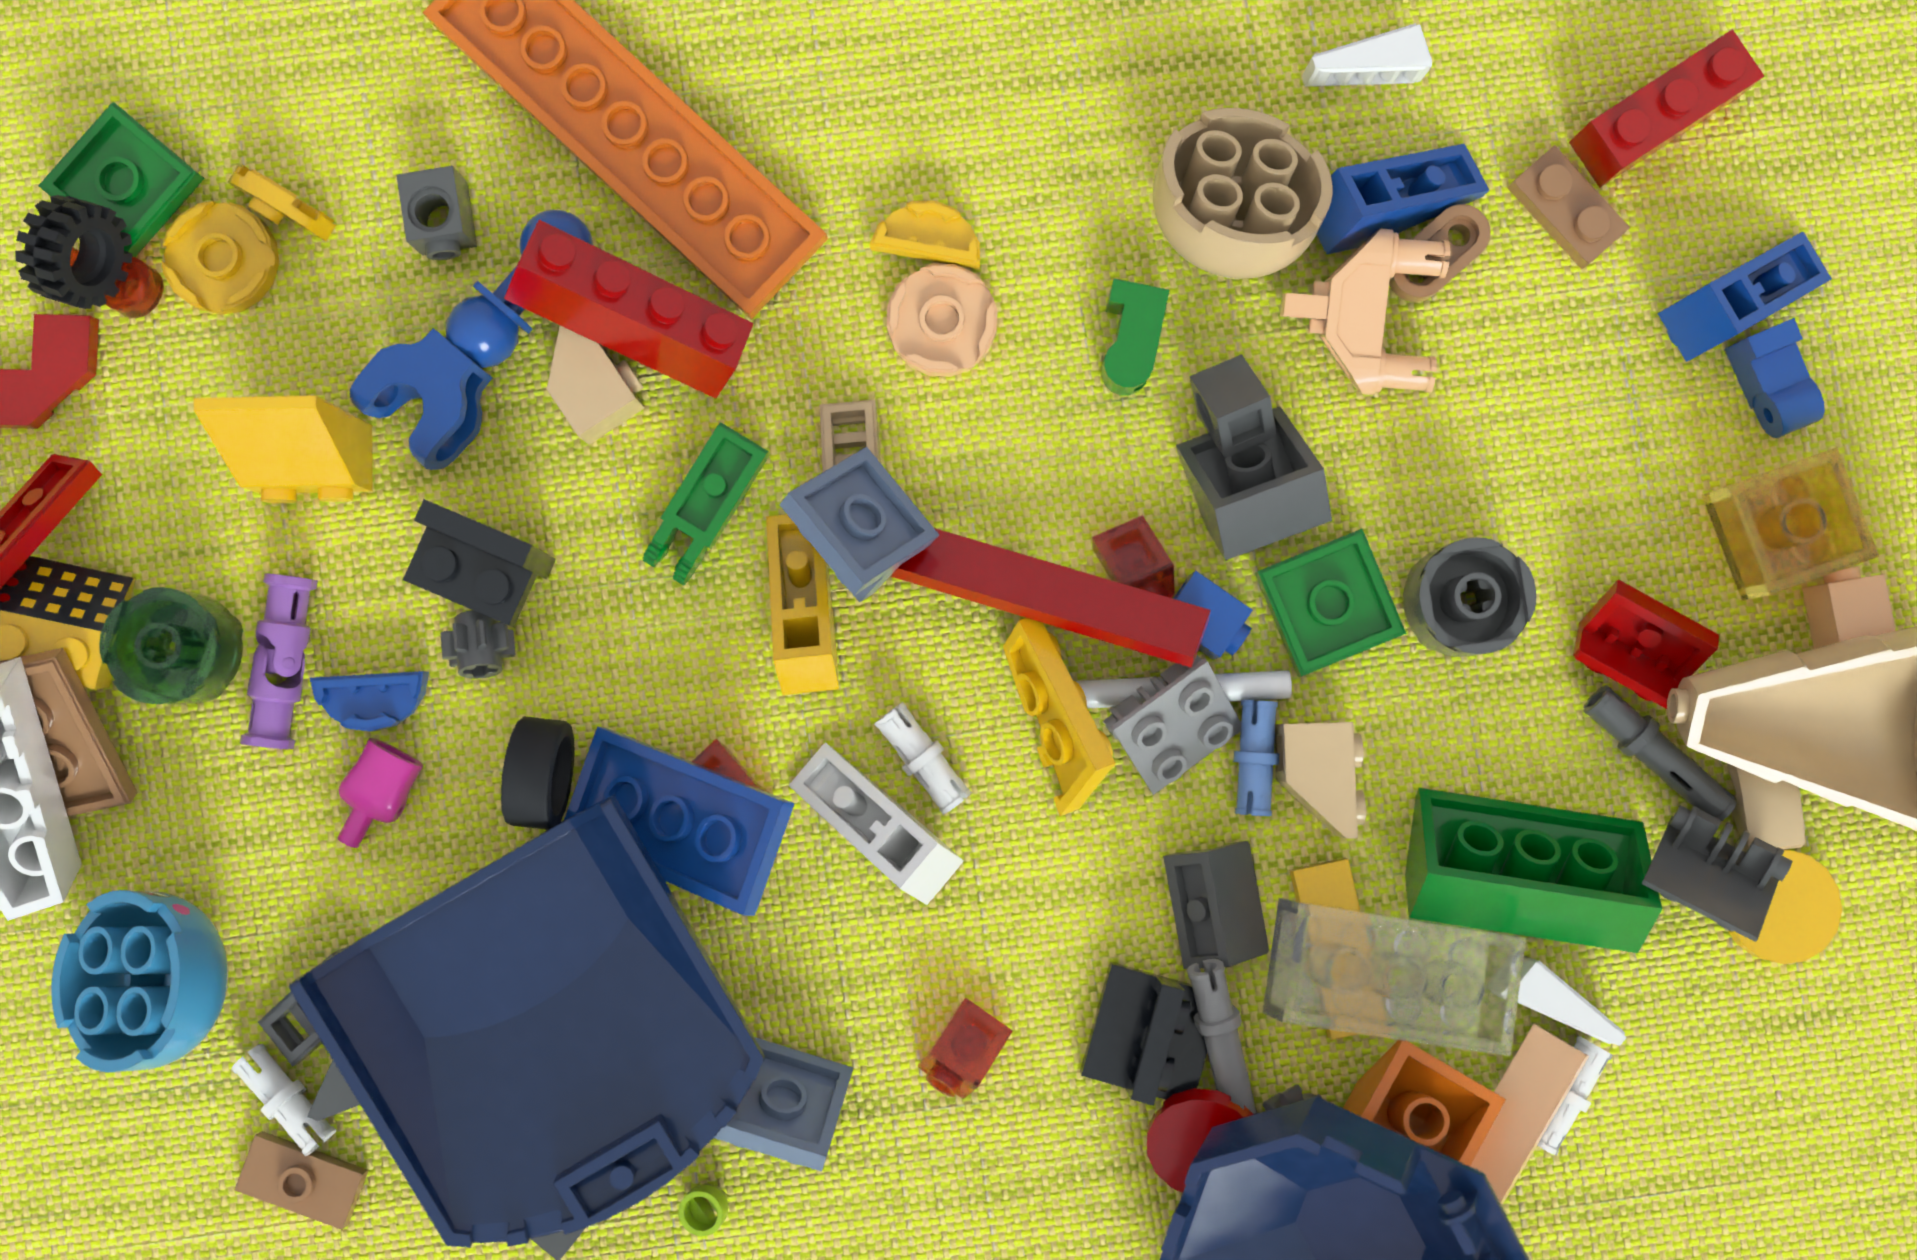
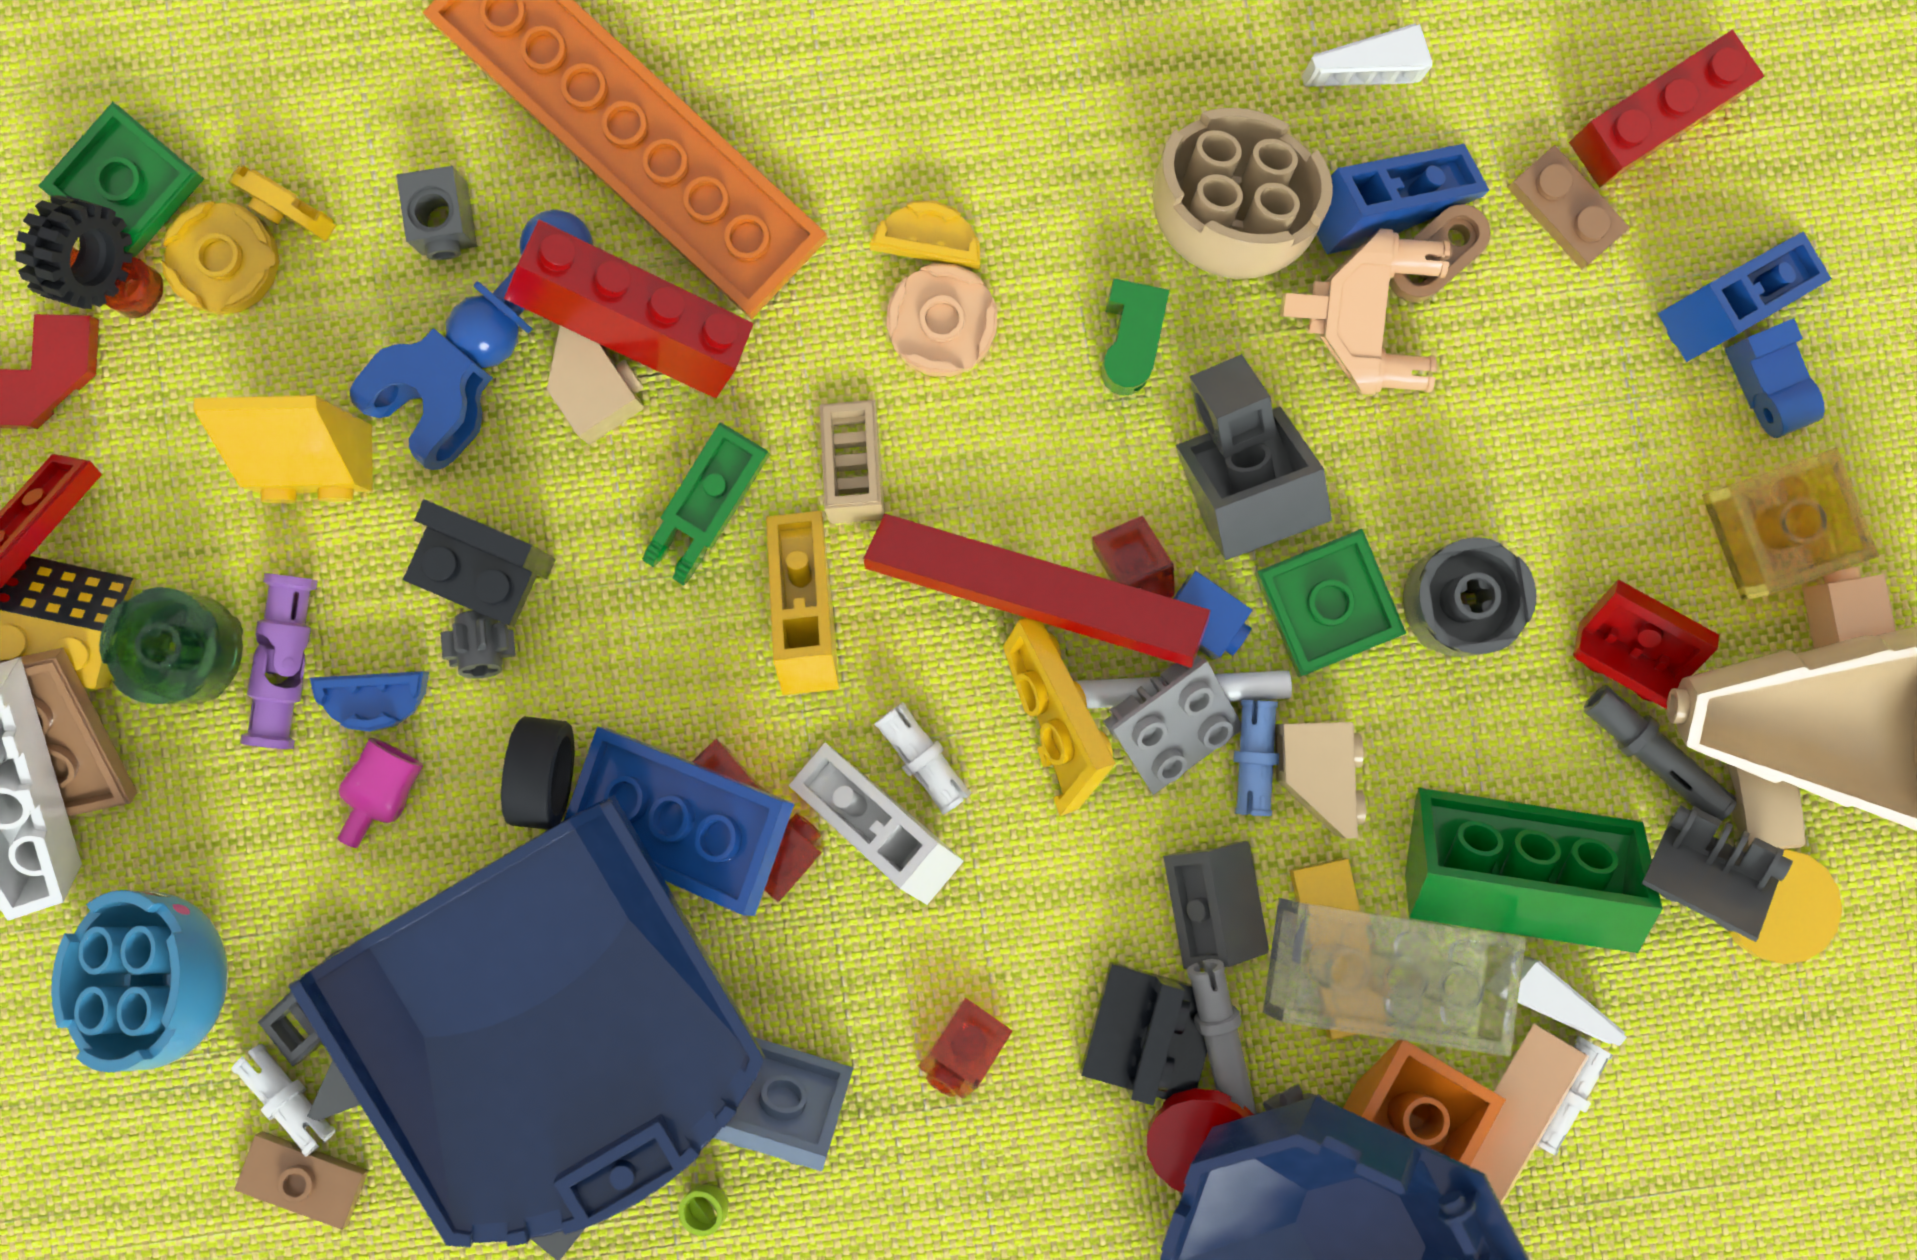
(794, 857): none -> clear red bracket
(859, 522): sand blue bracket -> none

